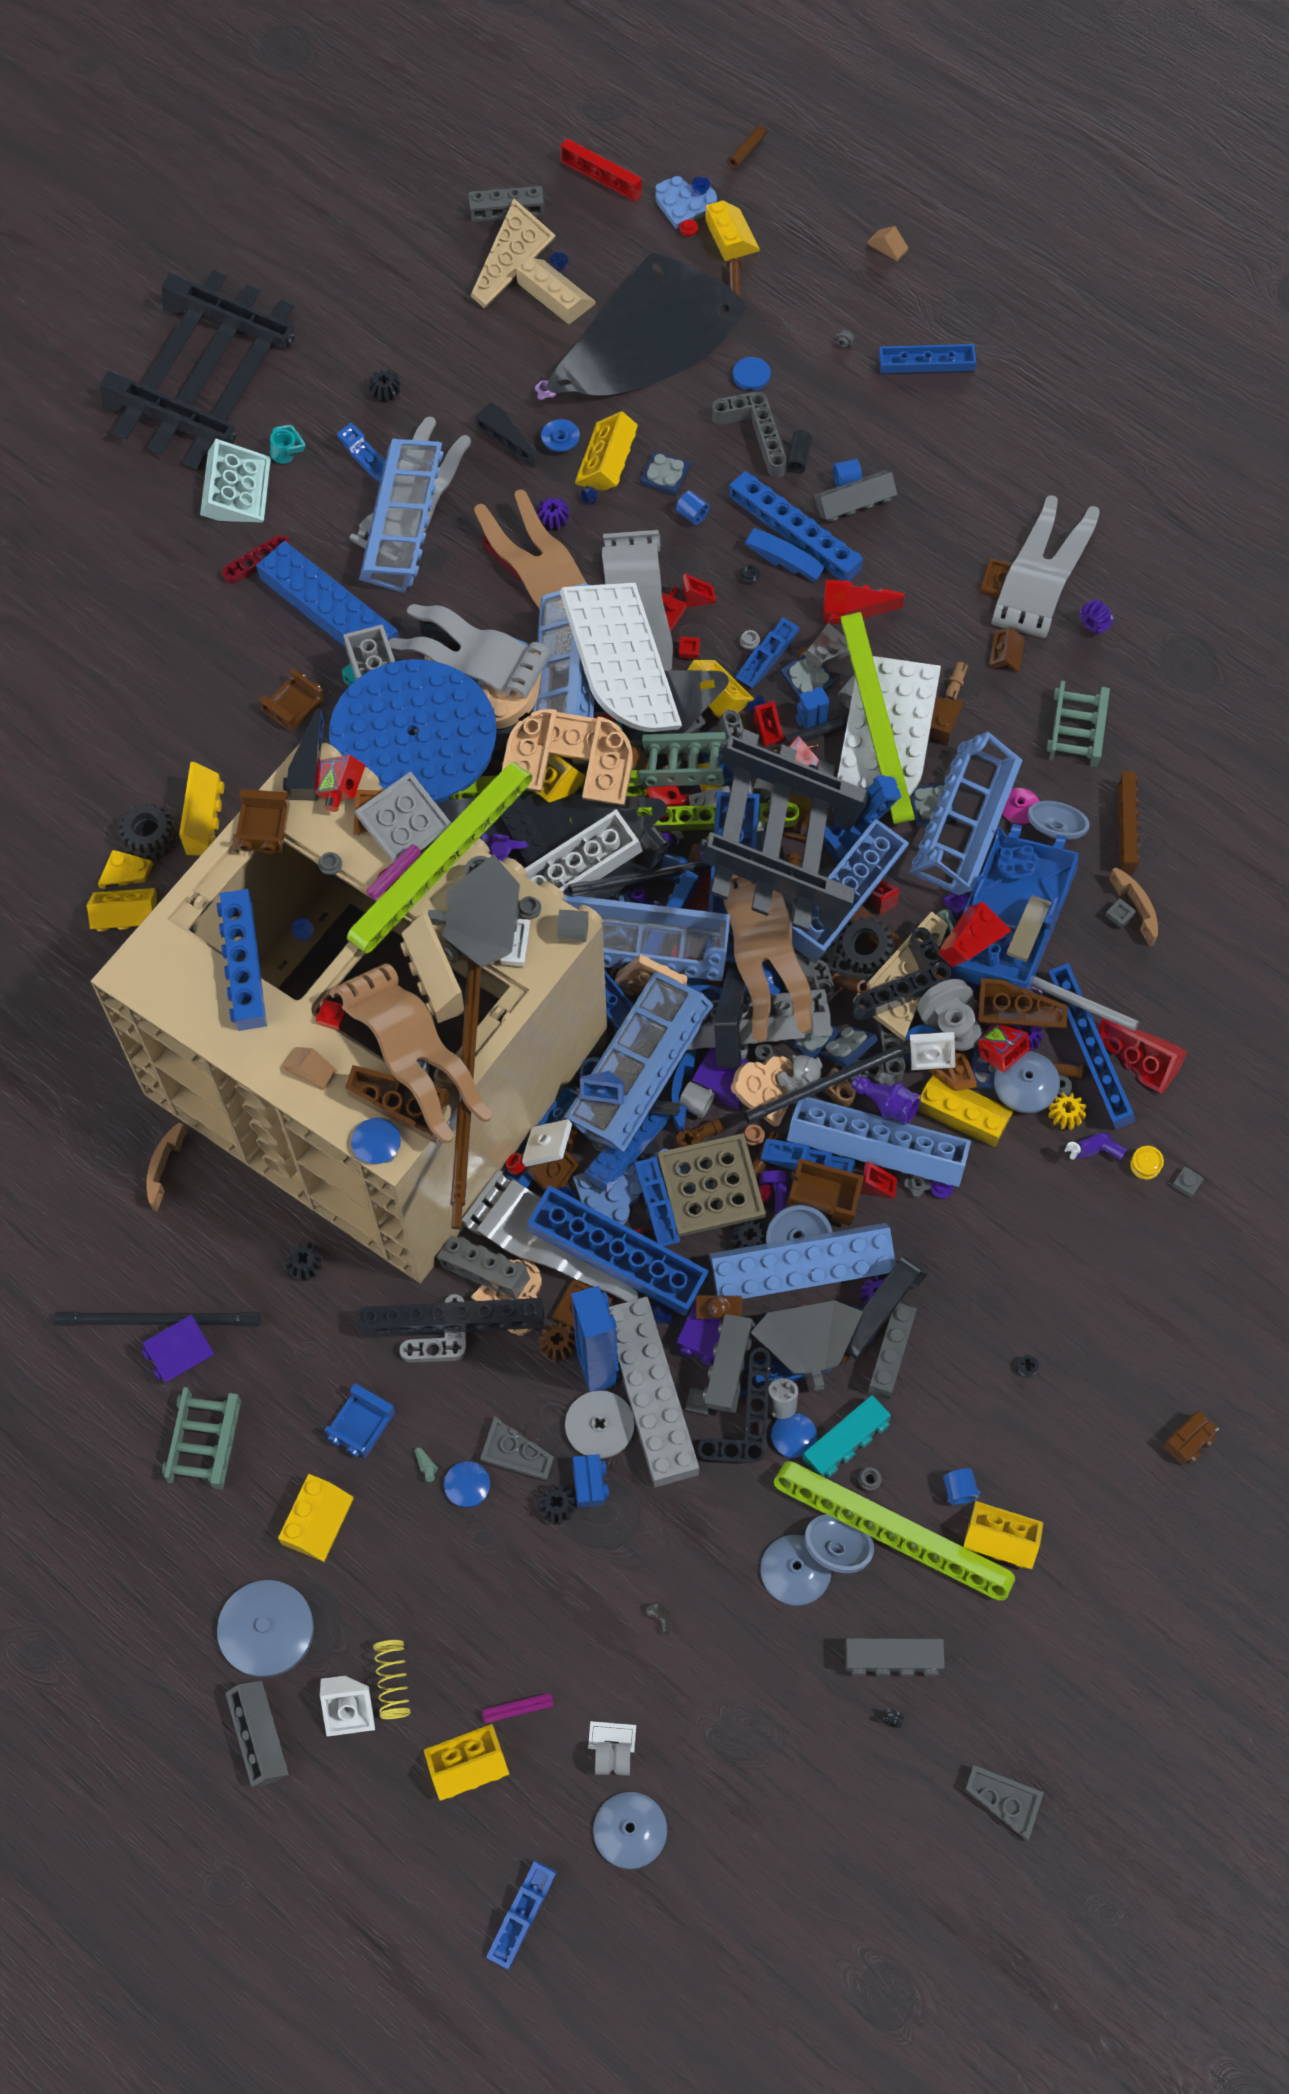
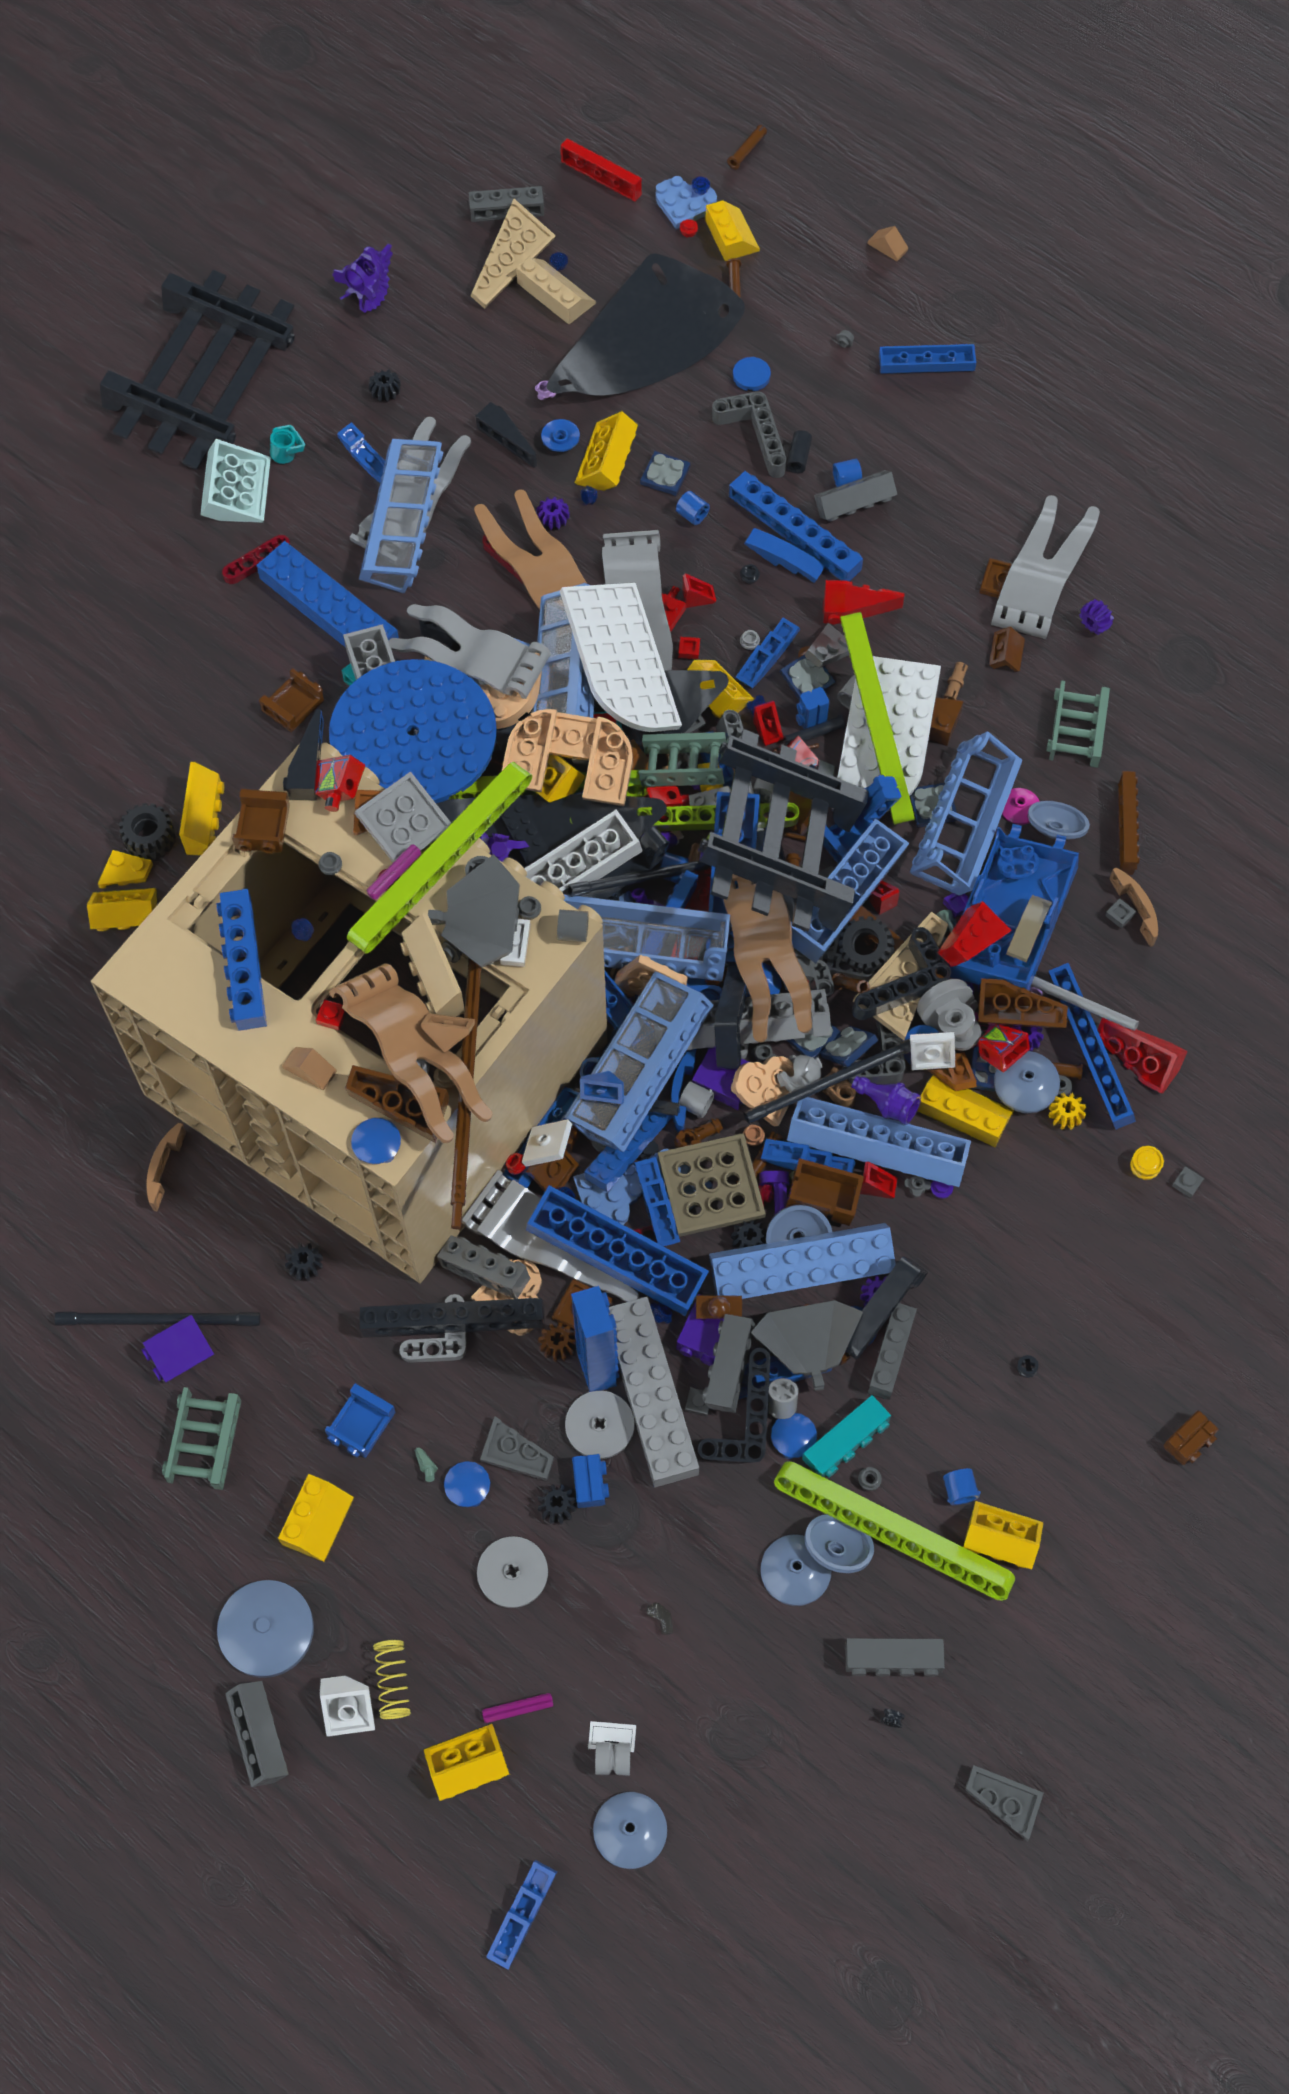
(367, 277): none -> dark purple piece
(446, 1030): none -> medium nougat slope
(520, 1555): none -> light grey piece
(884, 1078): dark grey plate -> none
(1095, 1144): dark purple arm -> none

